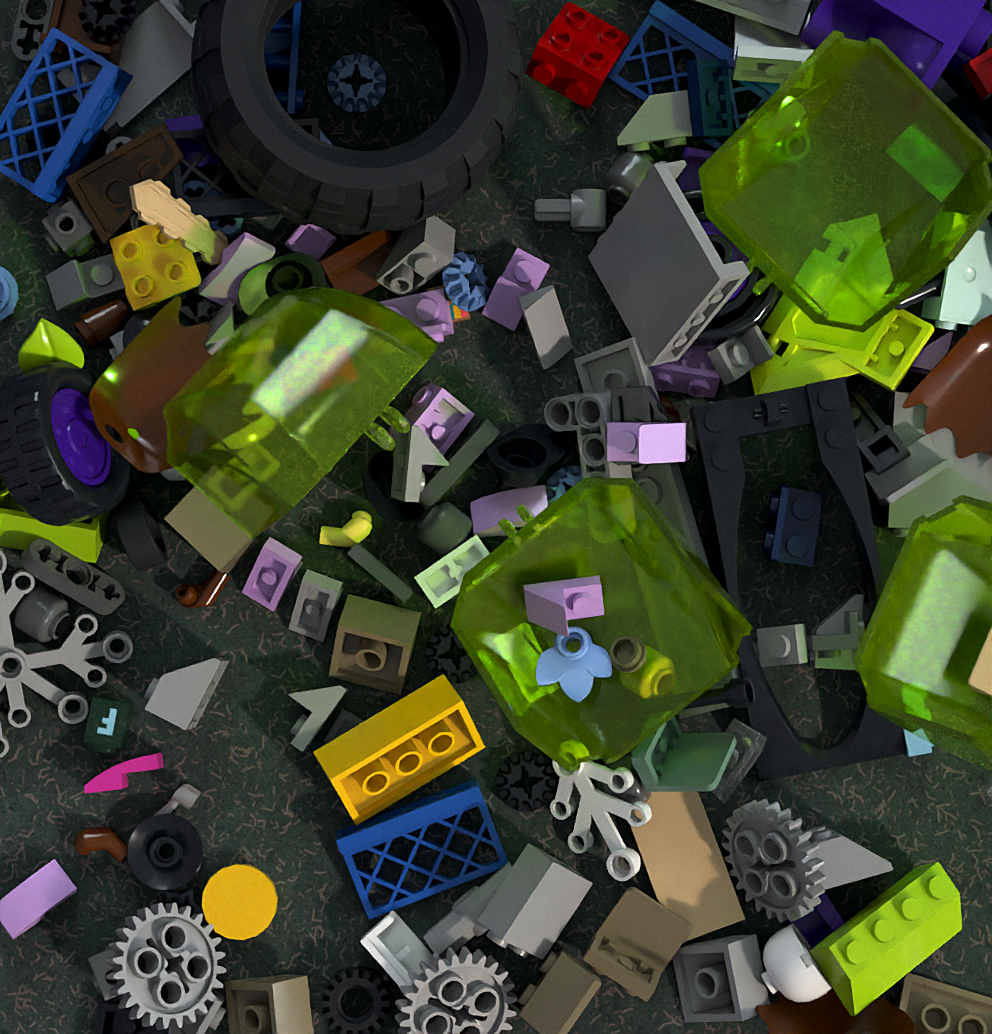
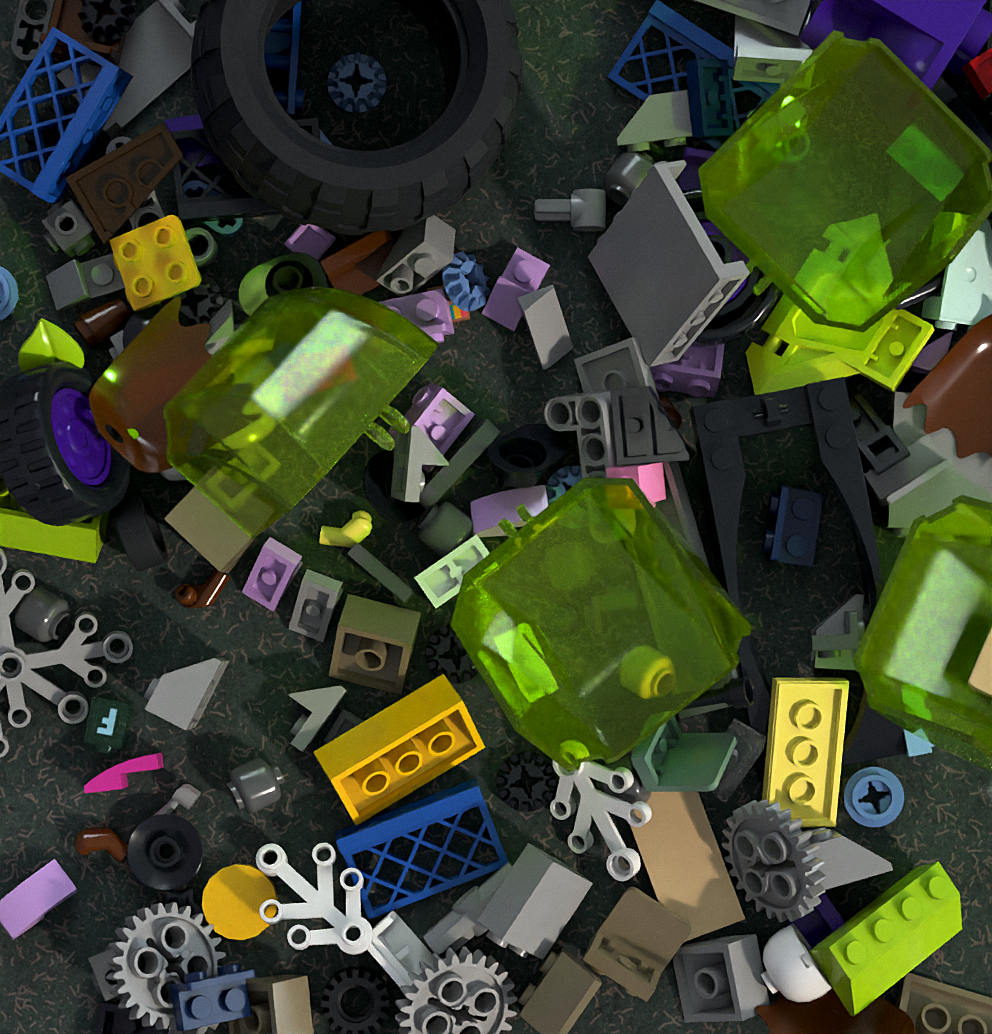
(45, 571): dark grey beam -> none
(174, 217): tan sword -> none
(211, 999): none -> dark blue bracket
(236, 260): slope -> none
(255, 785): none -> dark grey head
(319, 903): none -> white plant
(562, 600): lavender slope -> none
(573, 669): light blue plate -> none
(576, 54): red bracket -> none
(628, 653): olive plate -> none
(646, 442): lavender slope -> none
(647, 476): none -> bright pink brick
(740, 355): light grey bracket -> none
(782, 645): light grey bracket -> none
(806, 747): none -> light yellow tile
(888, 806): none -> medium blue gear

